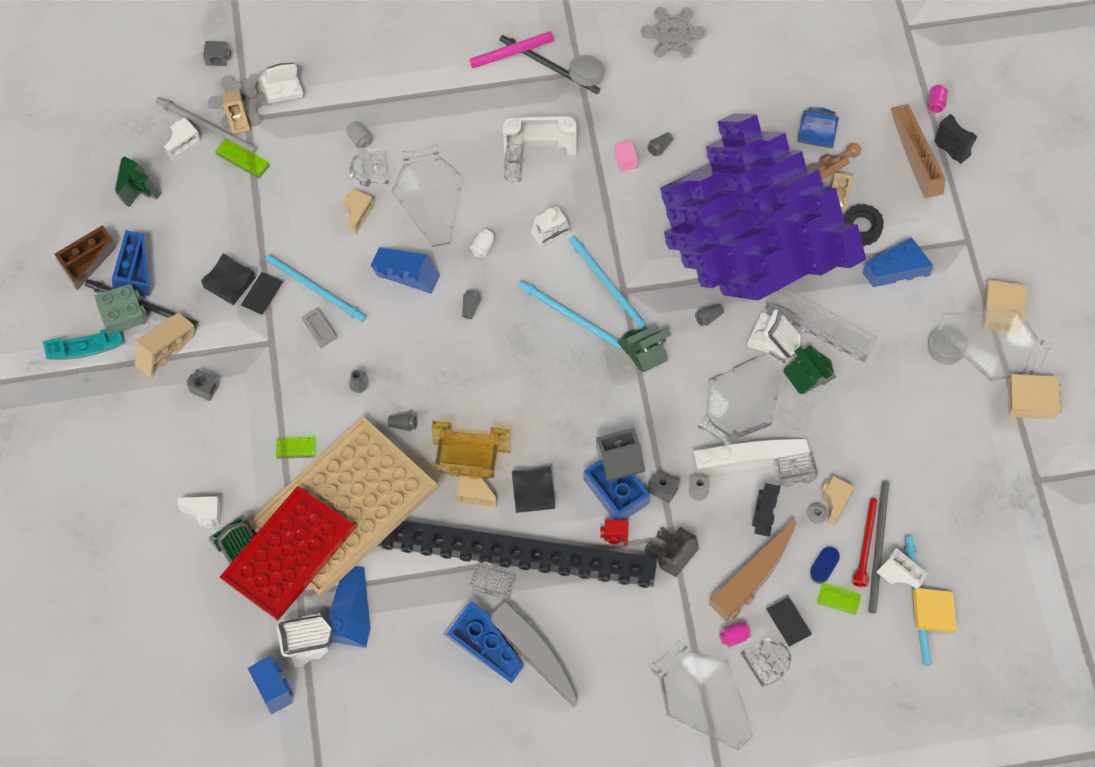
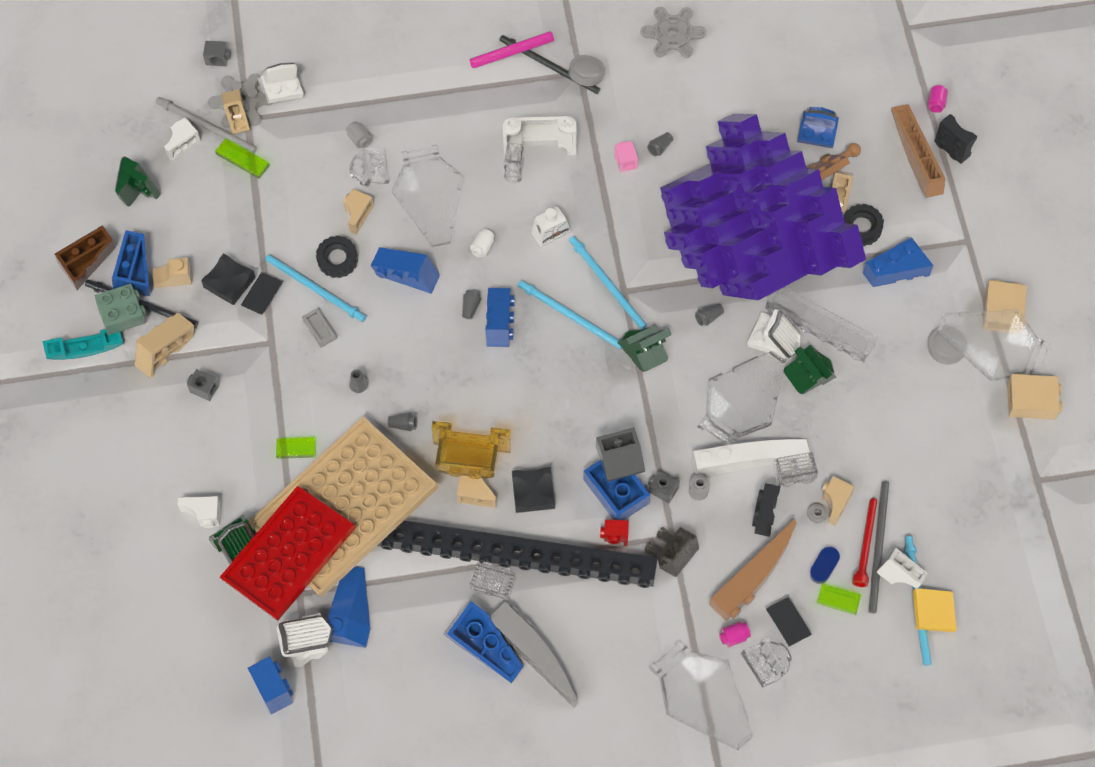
(174, 273): none -> tan arch
(331, 244): none -> black tyre
(499, 317): none -> blue wedge

